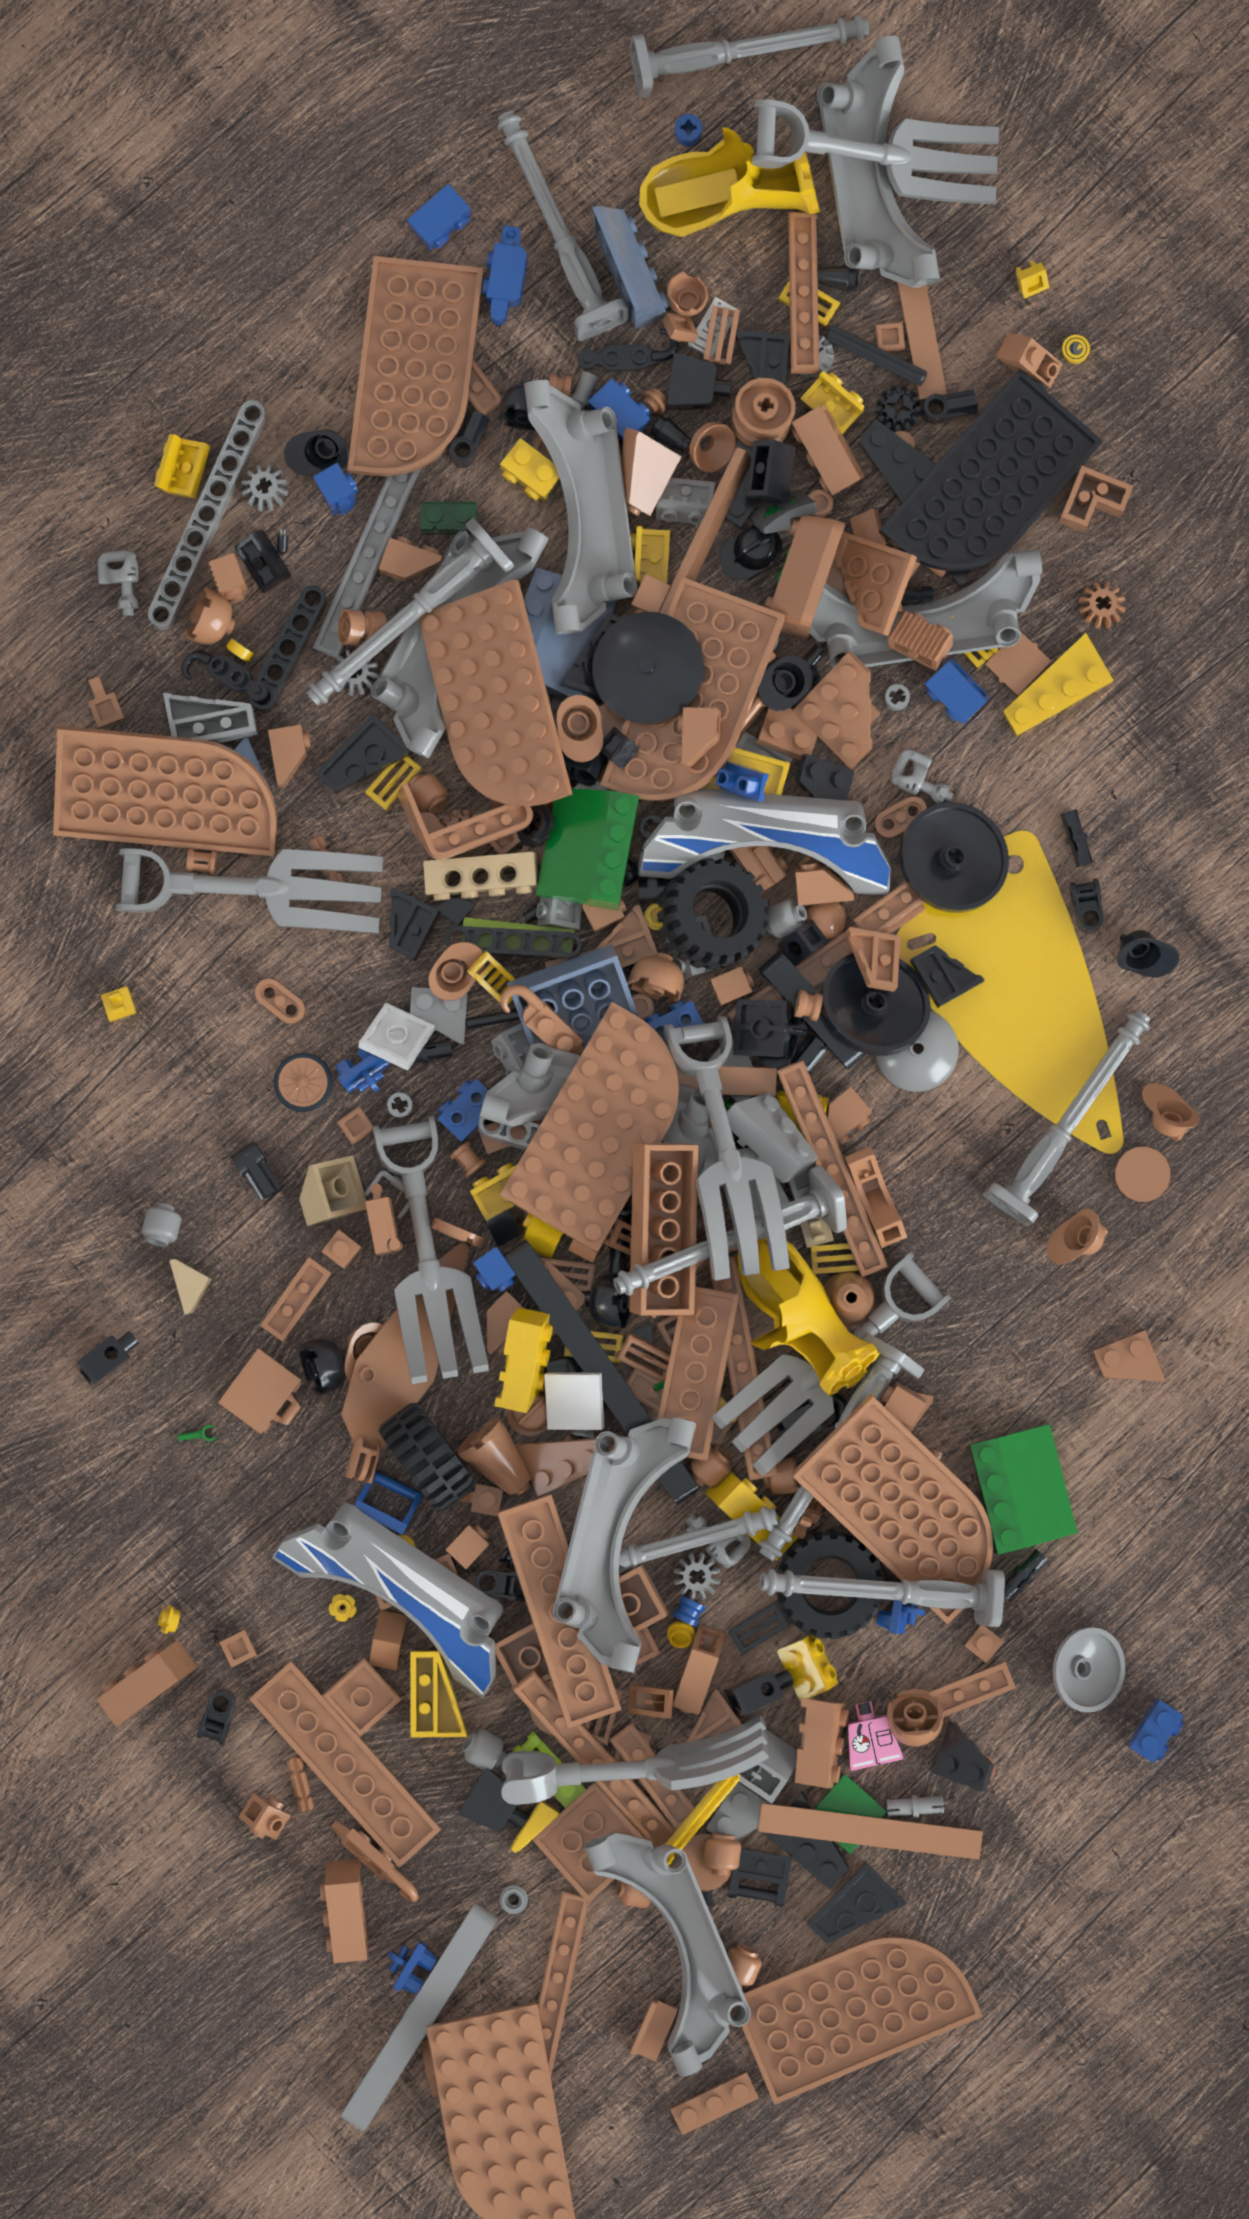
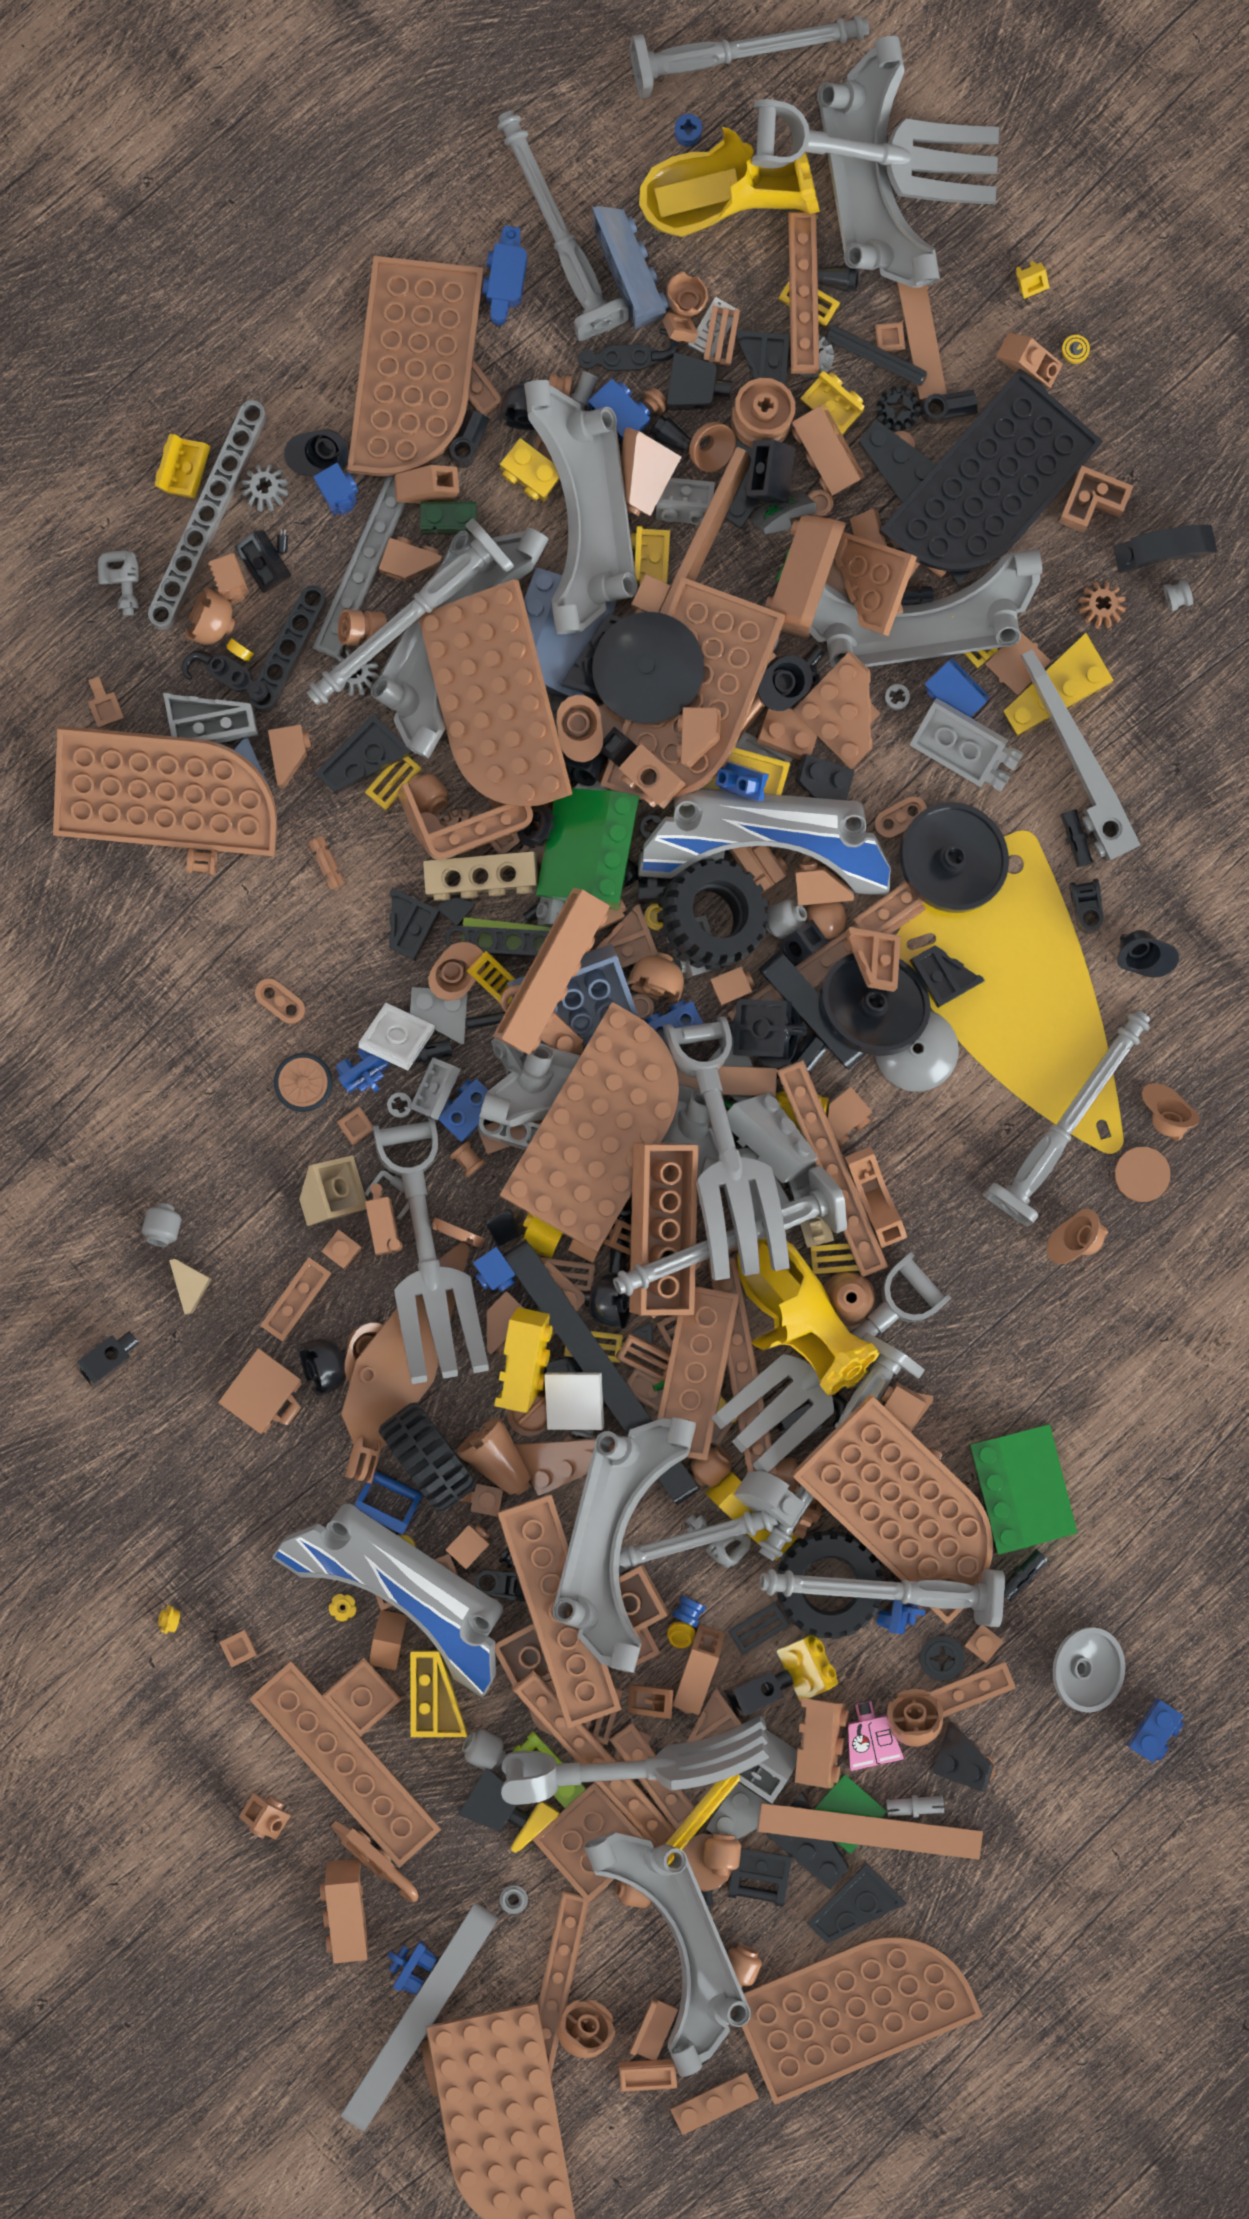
(118, 1004): yellow tile -> none
(145, 1682): nougat wedge -> none
(196, 1435): green hand -> none
(216, 1722): black piece -> none
(253, 1165): black piece -> none
(277, 887): light grey piece -> none
(300, 1784): nougat axle -> none
(427, 484): none -> nougat slope
(435, 1088): none -> light grey bracket
(439, 218): blue brick -> none
(487, 1192): yellow bracket -> none
(551, 971): none -> nougat brick
(585, 2029): none -> nougat cylinder
(647, 2075): none -> nougat tile
(667, 782): none -> nougat brick
(697, 1566): light grey gear -> none
(749, 553): black piece -> none
(769, 1493): none -> light grey brick
(808, 1005): nougat wheel -> none
(916, 781): light grey piece -> none
(921, 640): nougat brick -> none
(951, 1668): none -> black gear
(965, 746): none -> light grey tile
(1097, 787): none -> light grey piece
(1129, 1359): nougat wing -> none
(1165, 545): none -> black arch
(1178, 594): none -> light grey wheel

